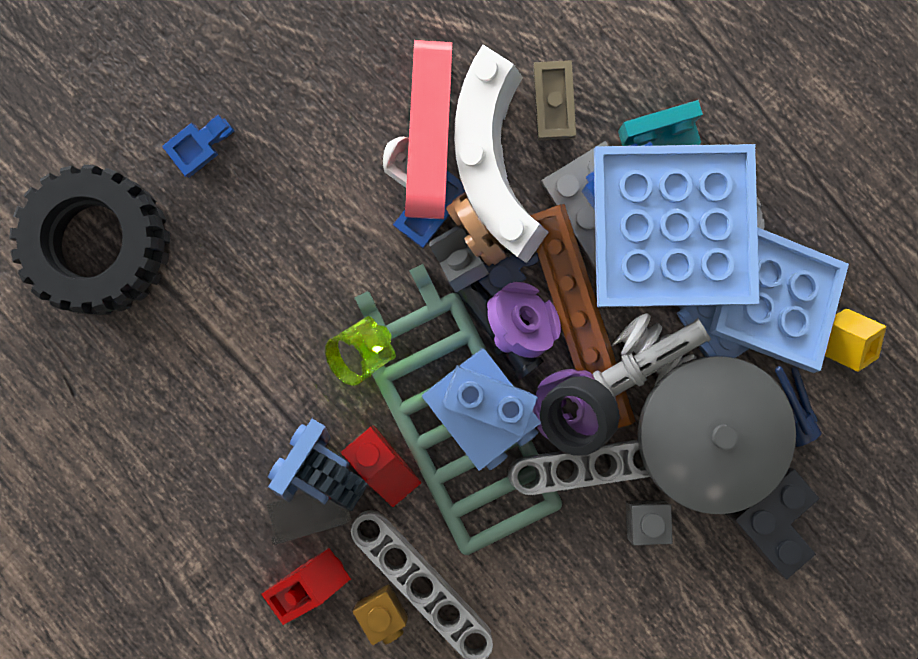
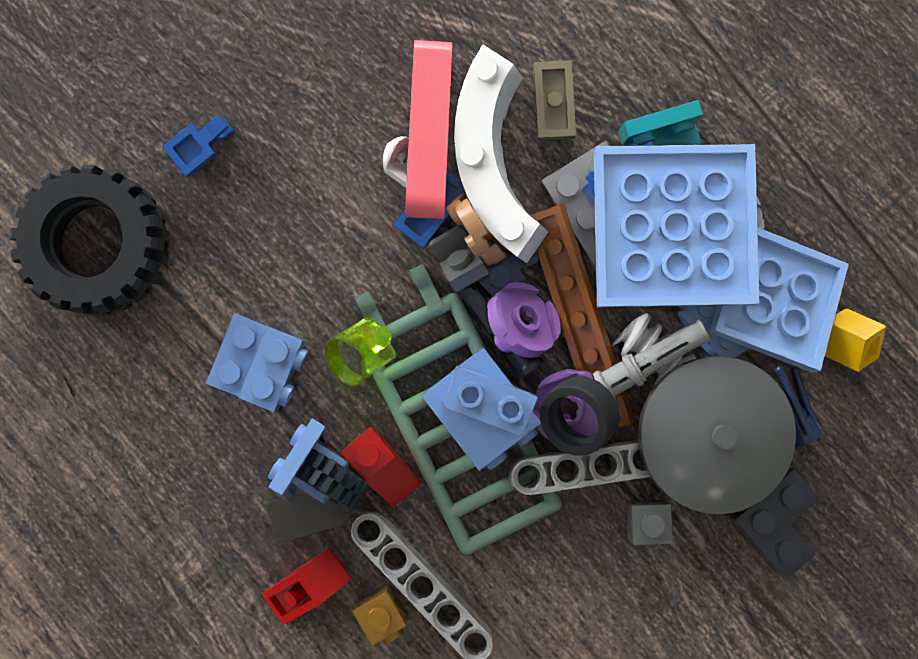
(257, 363): none -> medium blue plate

